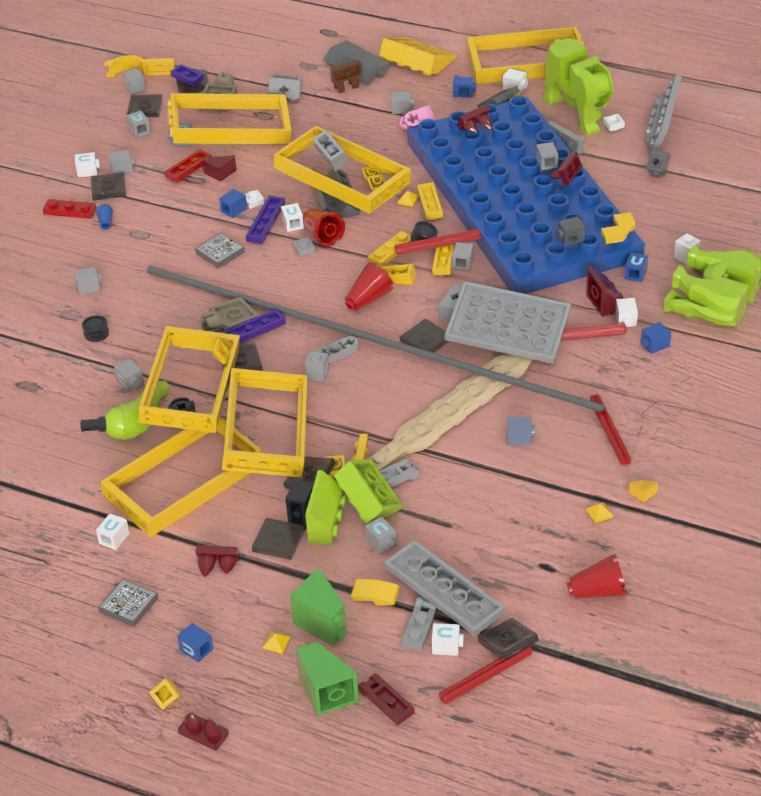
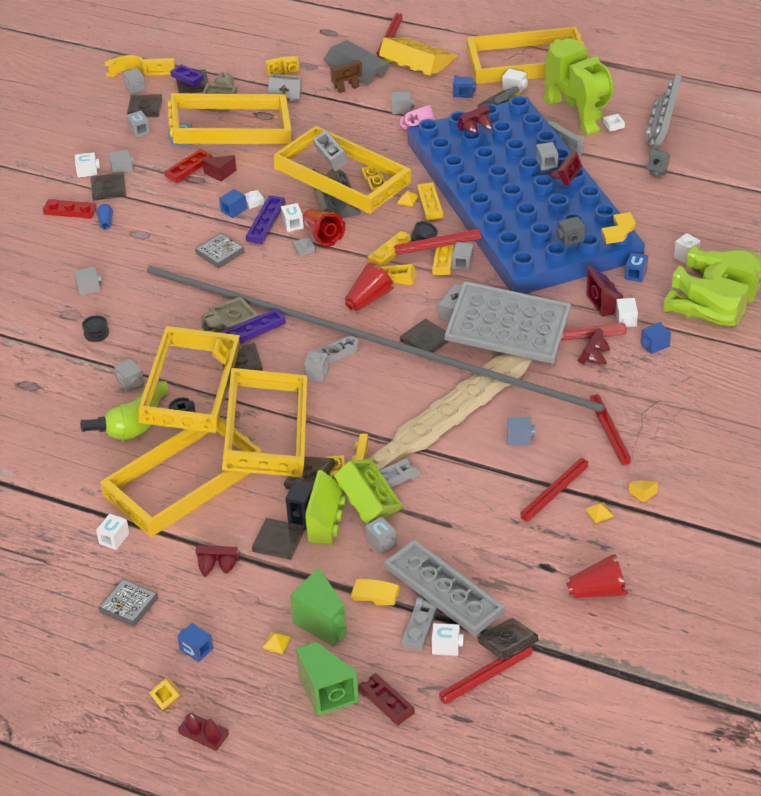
(282, 65): none -> yellow slope
(393, 27): none -> red axle
(554, 489): none -> red axle
(591, 350): none -> dark red tile

